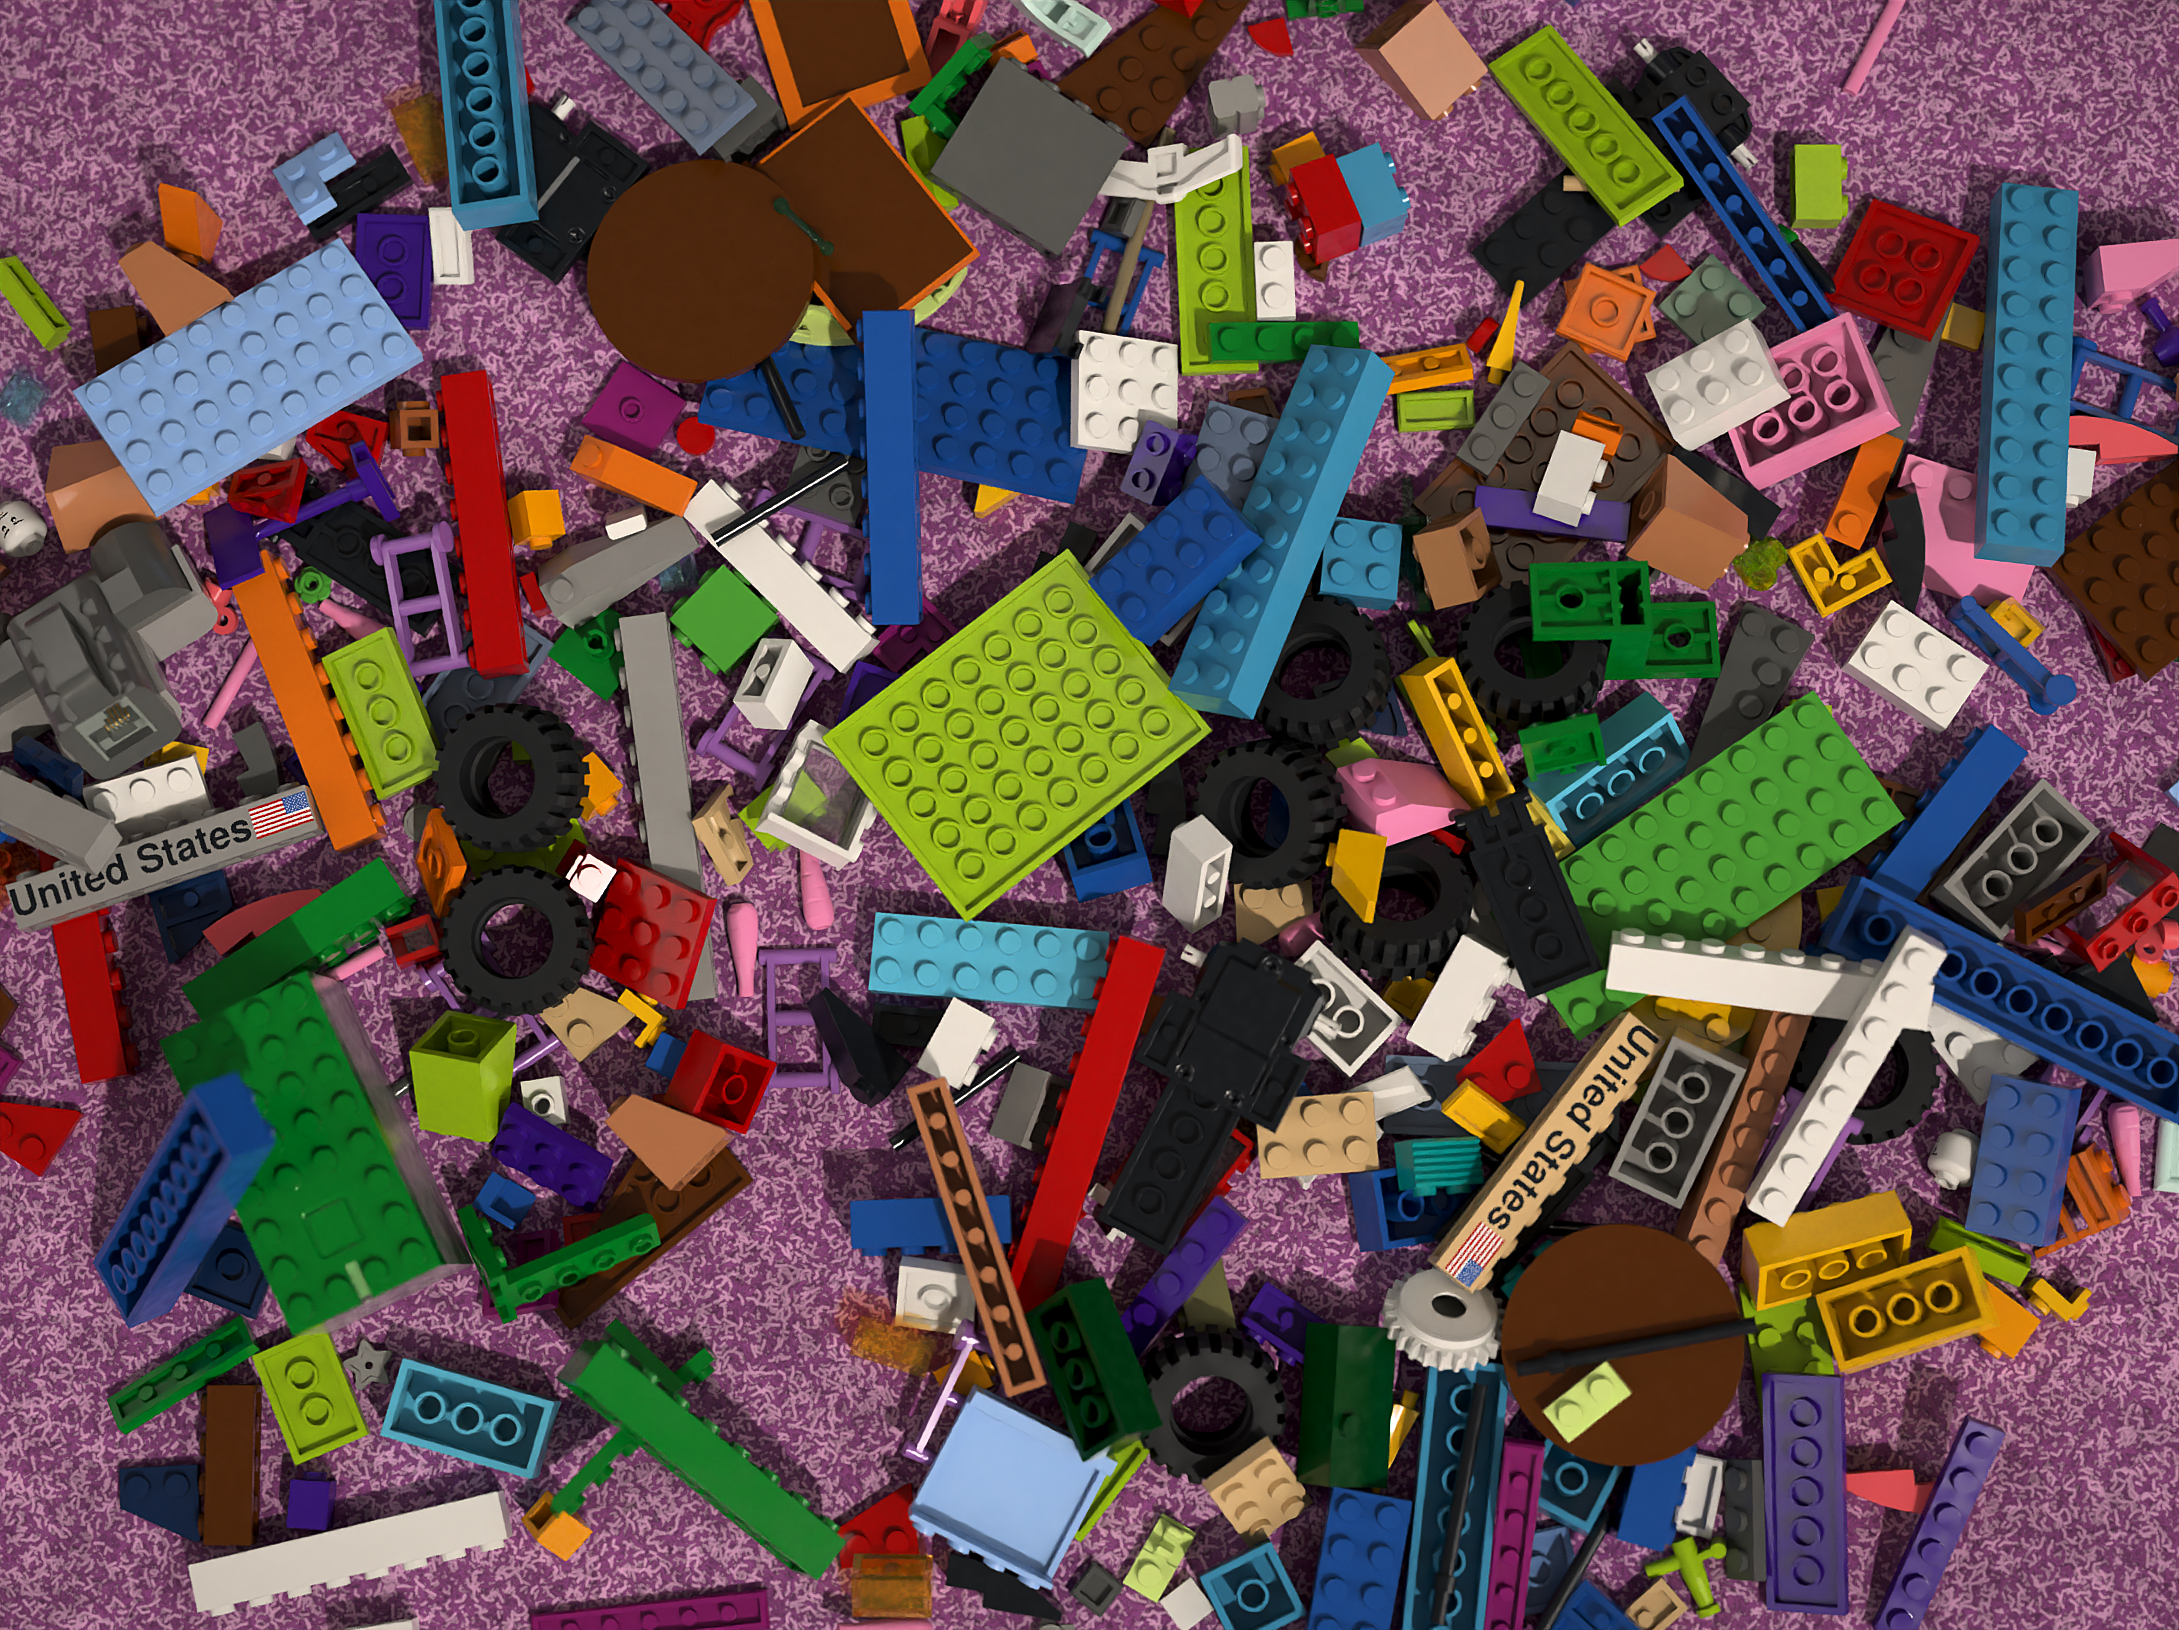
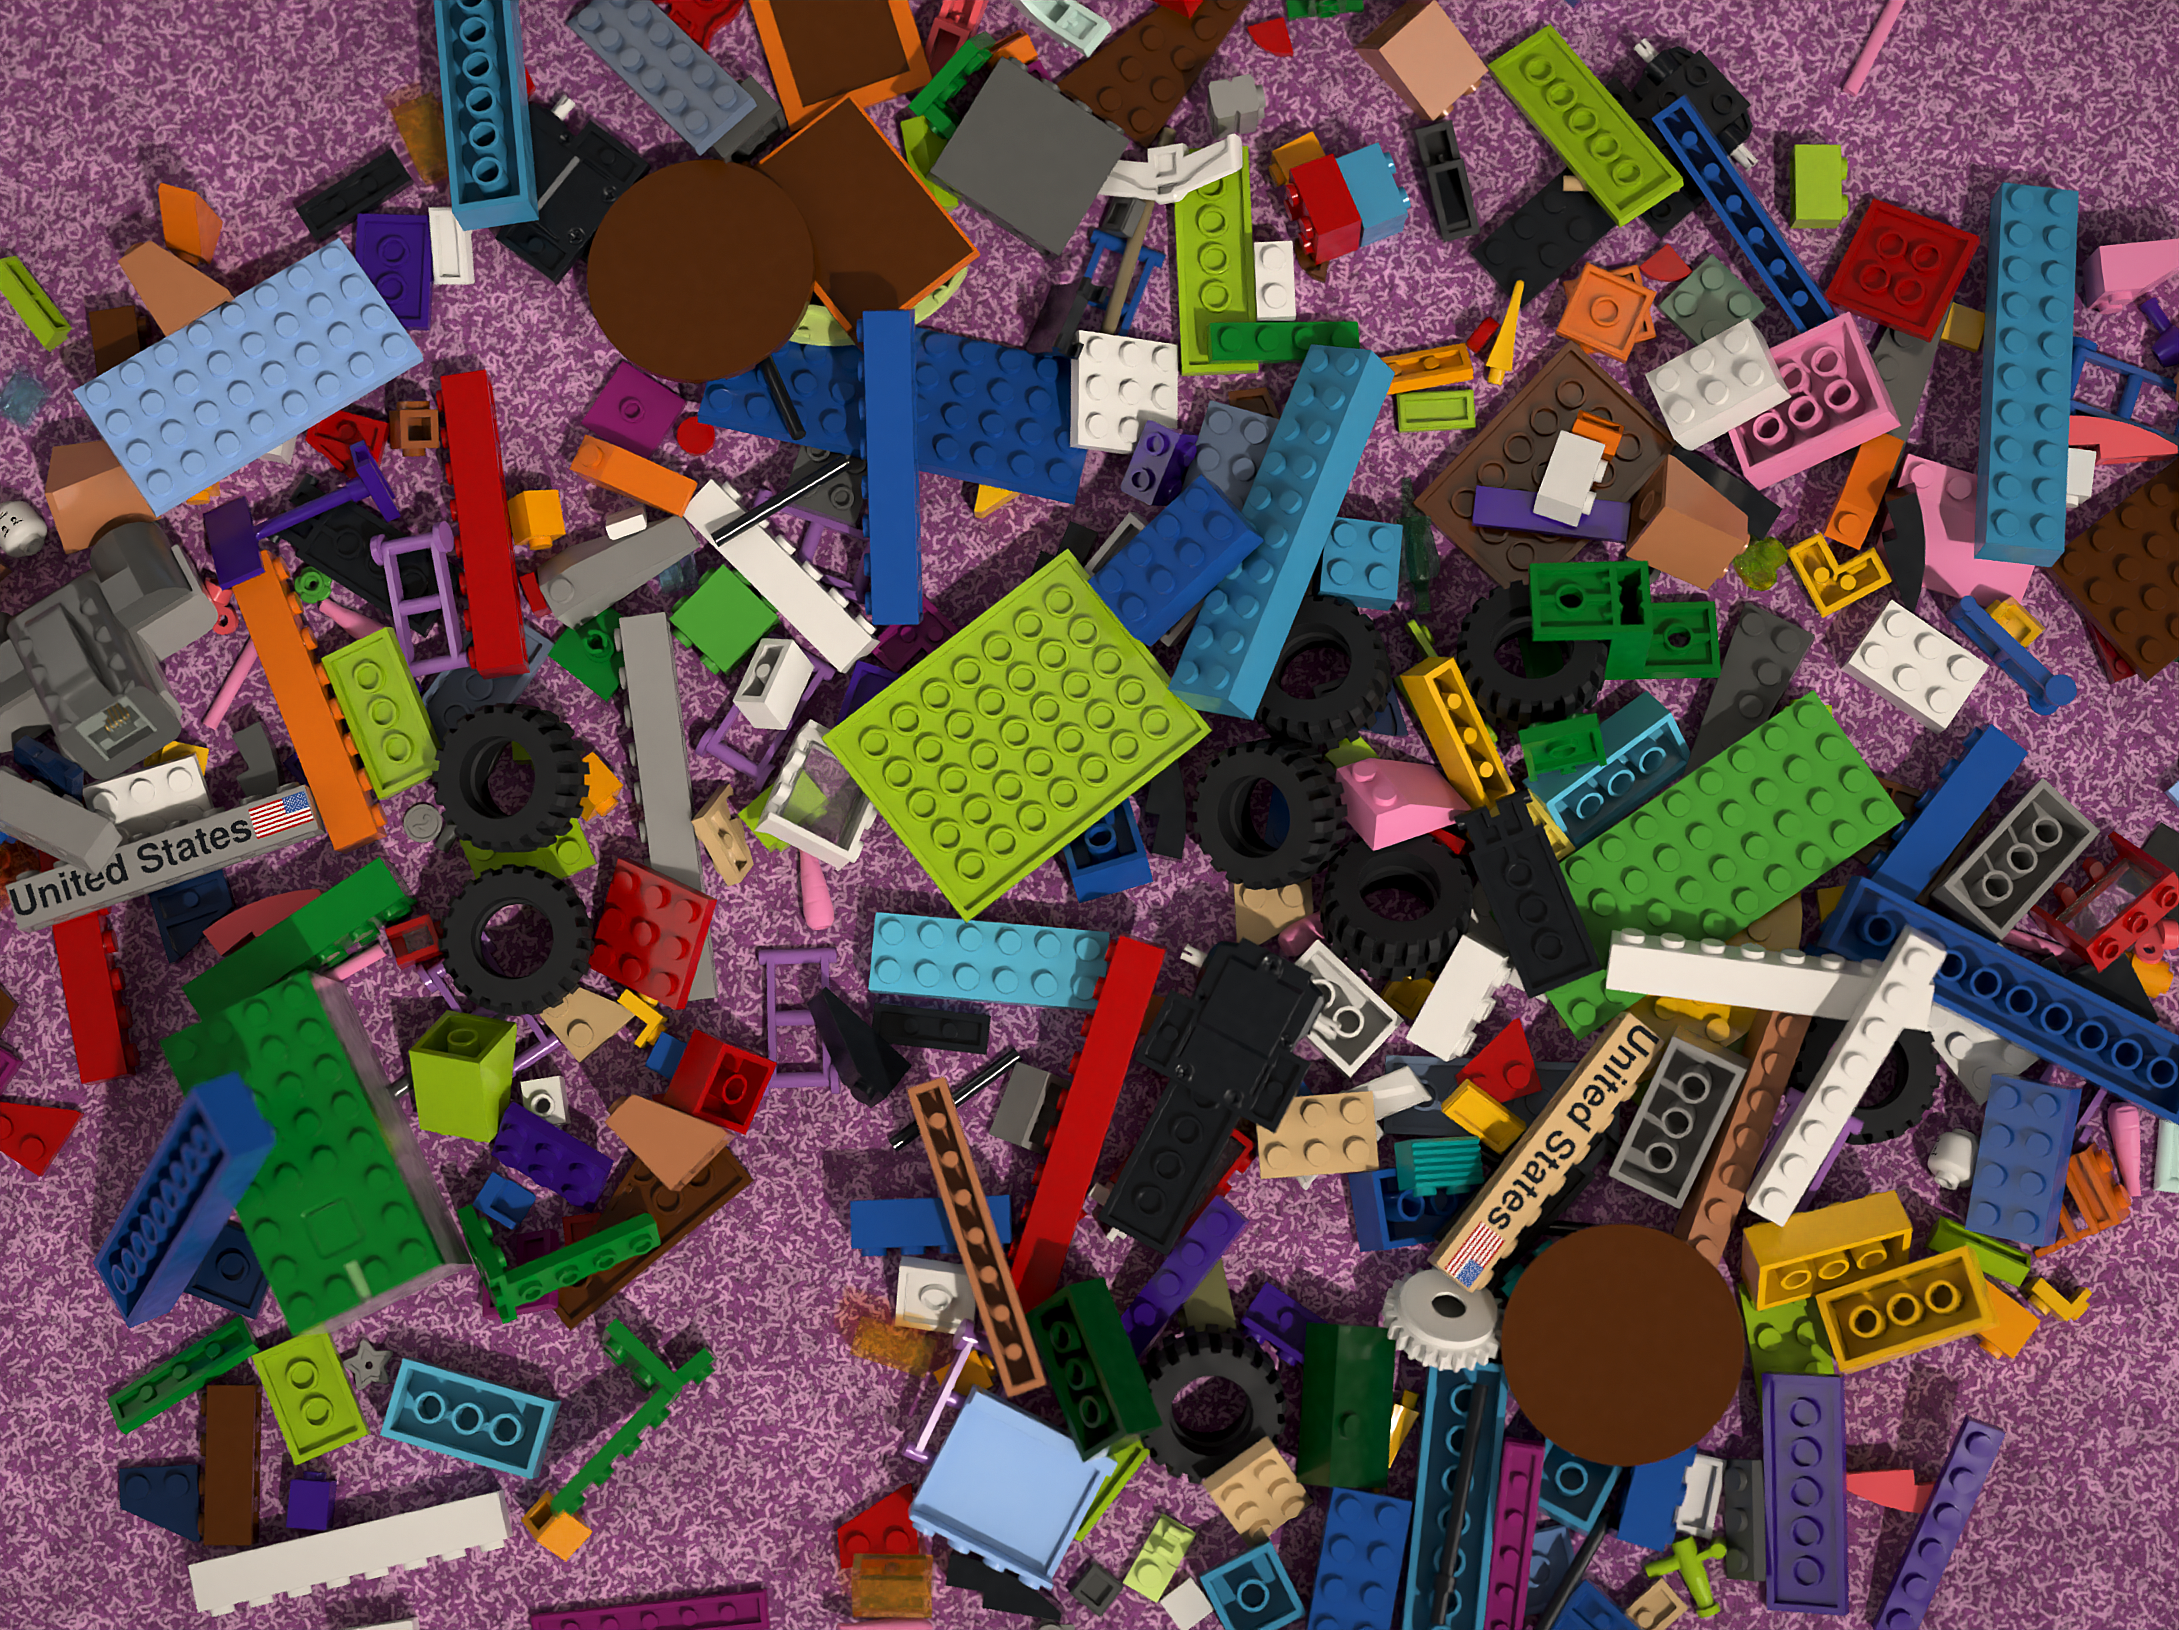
(270, 490): red wing -> none
(306, 174): light blue plate -> none
(440, 862): orange tile -> none
(586, 870): window -> none
(702, 1459): green brick -> none
(743, 937): bright pink piece -> none
(782, 207): clear green hinge -> none
(958, 1043): white brick -> none
(1196, 873): white brick -> none
(1358, 869): yellow slope -> none
(1446, 180): none -> black slope
(1456, 558): medium nougat brick -> none
(1503, 419): dark grey plate -> none
(1558, 1361): black bar -> none
(1587, 1401): yellowish green plate -> none
(1814, 267): black piece -> none
(2060, 901): reddish brown plate -> none

